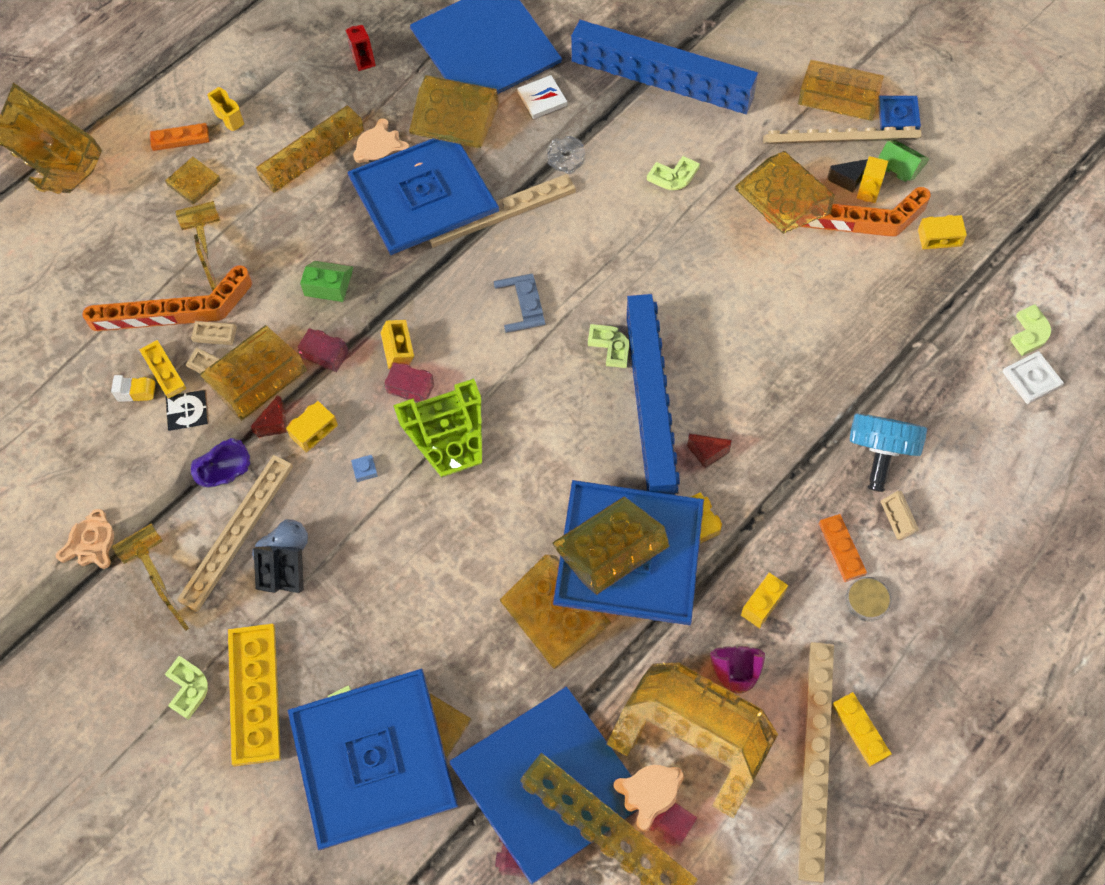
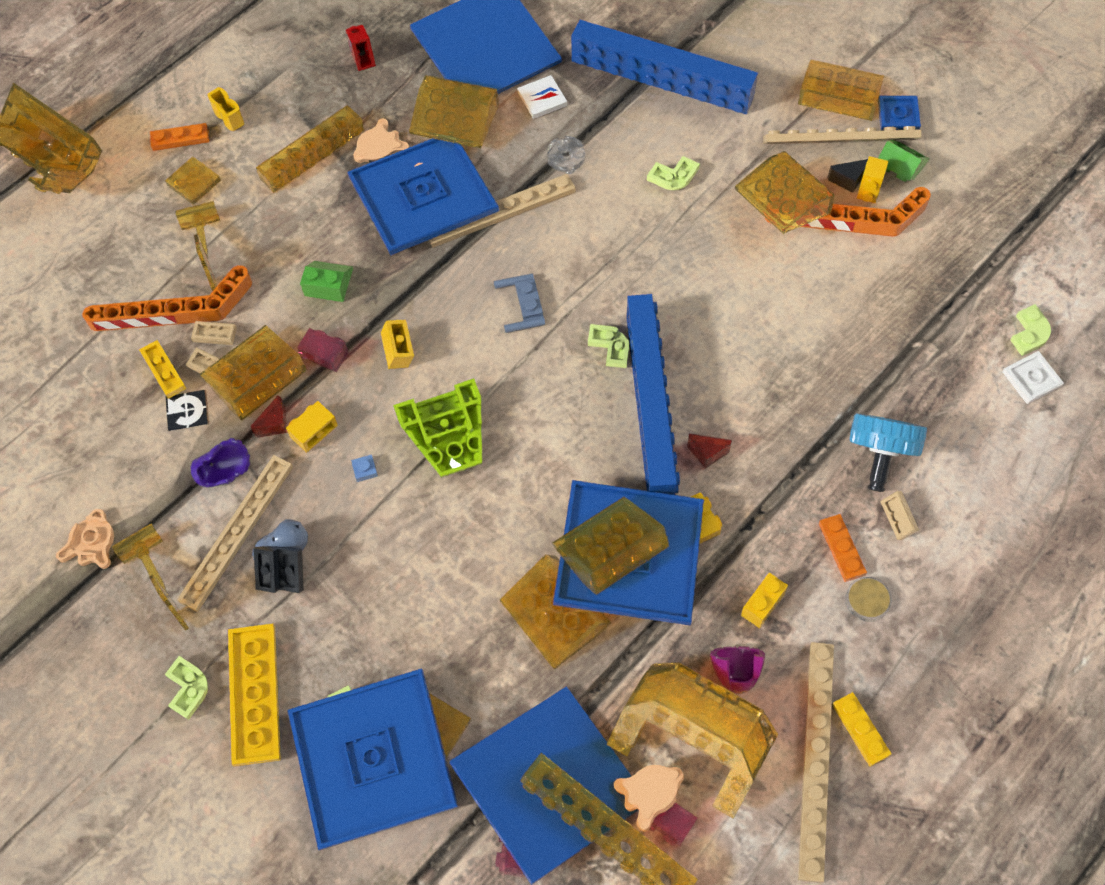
(132, 388): leg -> none
(409, 382): clear pink brick -> none
(942, 232): yellow brick -> none

